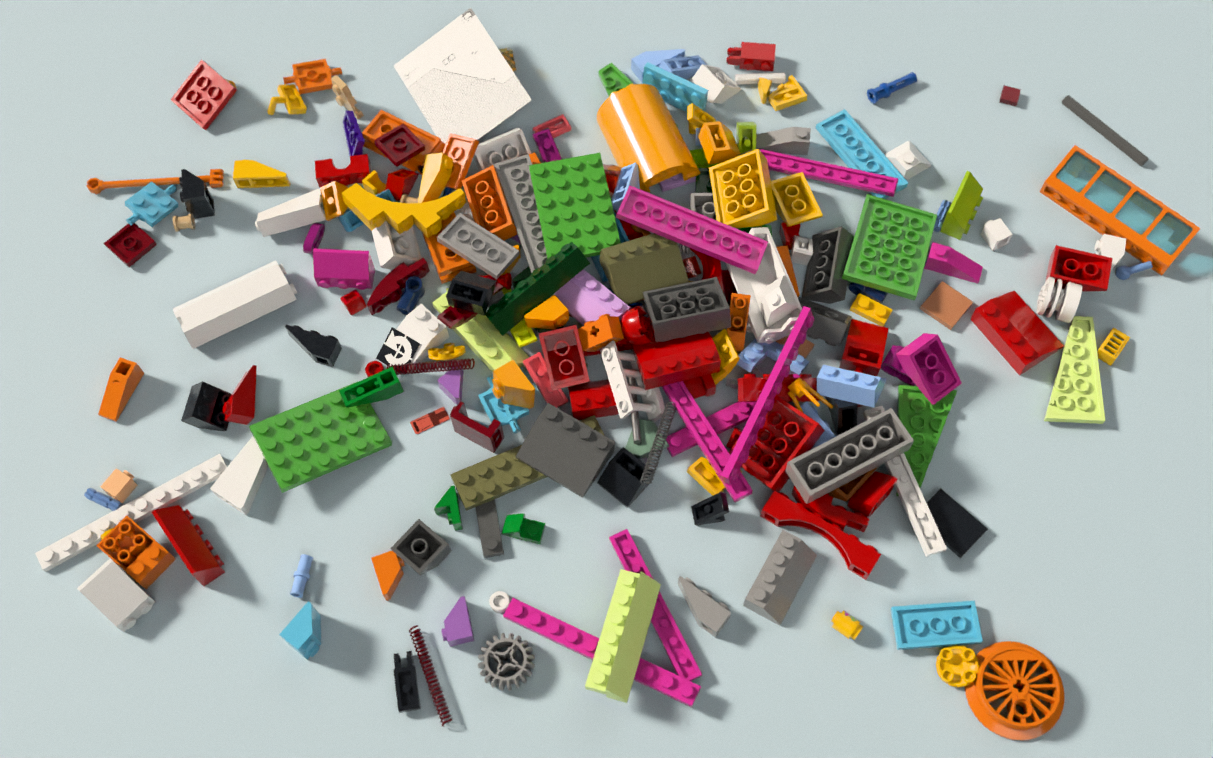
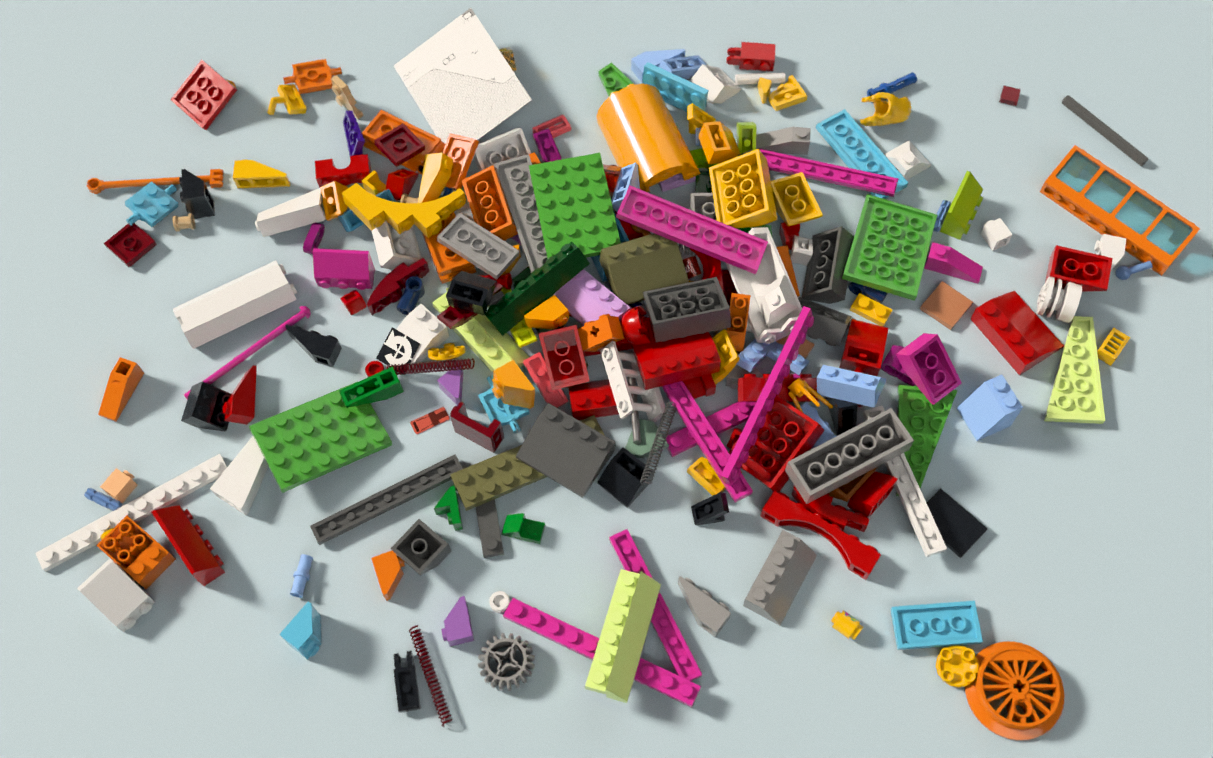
(305, 312): none -> dark pink bar
(385, 500): none -> dark grey plate
(890, 112): none -> yellow hair
(990, 408): none -> light blue slope

